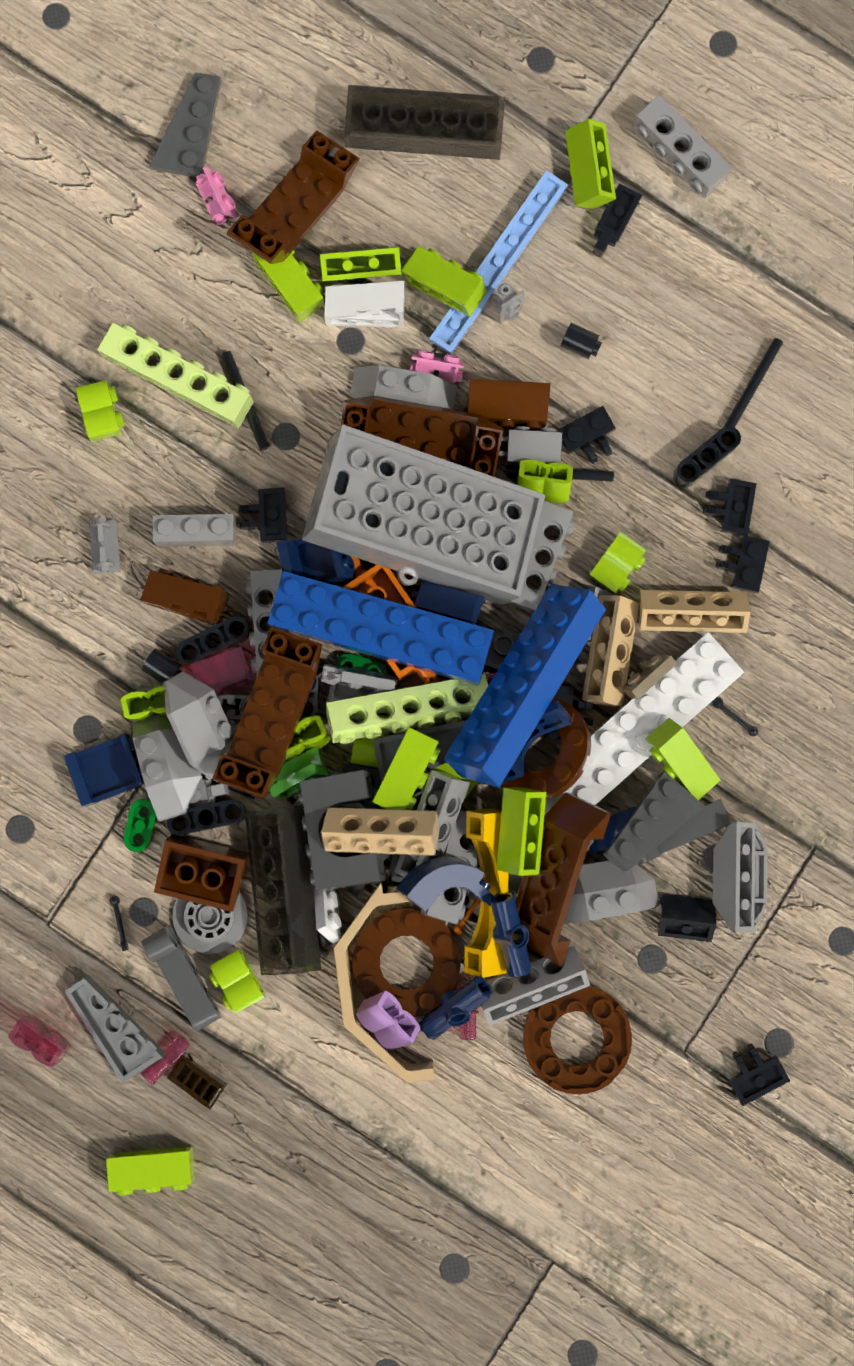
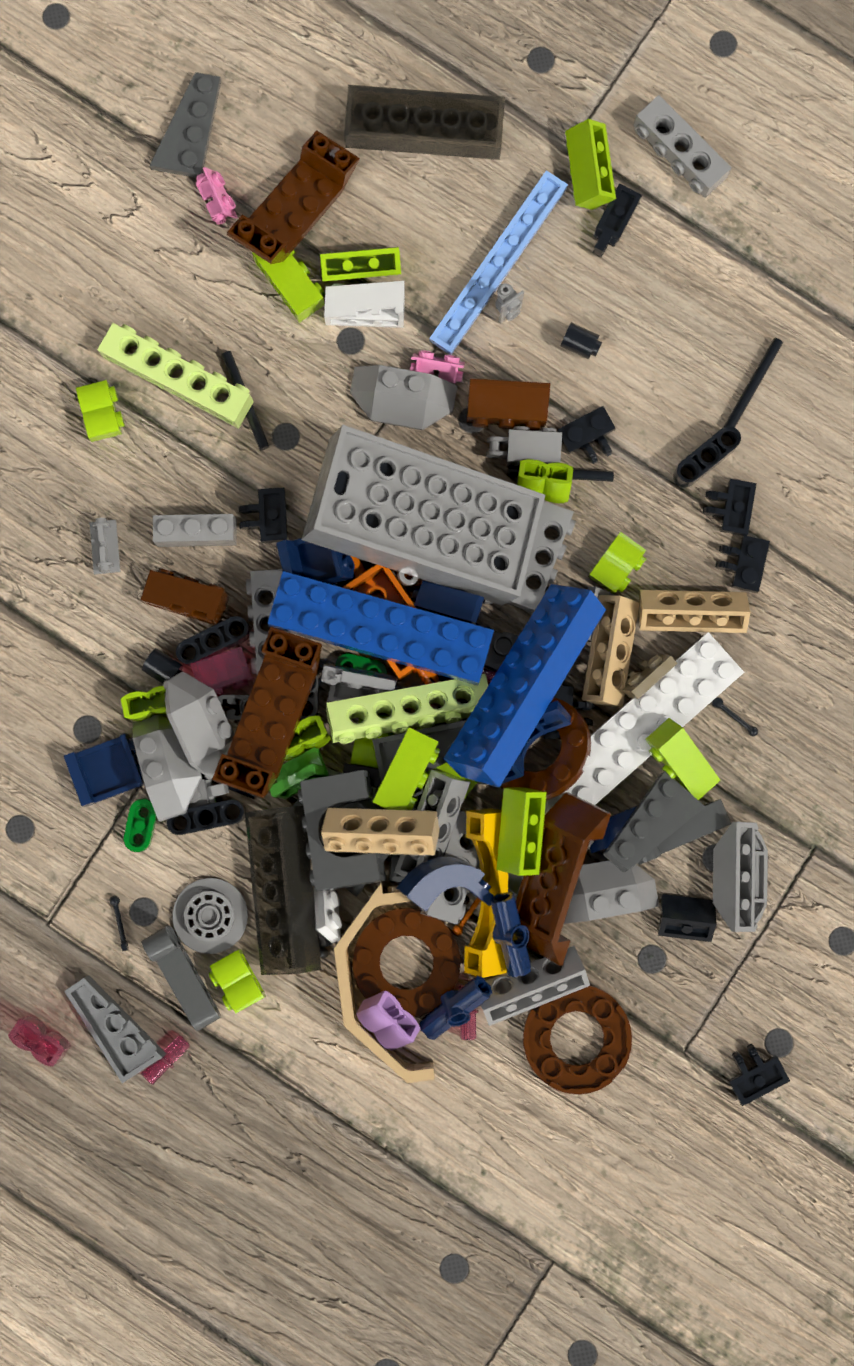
(150, 1170): lime brick -> none
(201, 872): reddish brown slope -> none
(211, 1079): dark brown slope -> none
(437, 431): reddish brown slope -> none
(444, 280): lime brick -> none

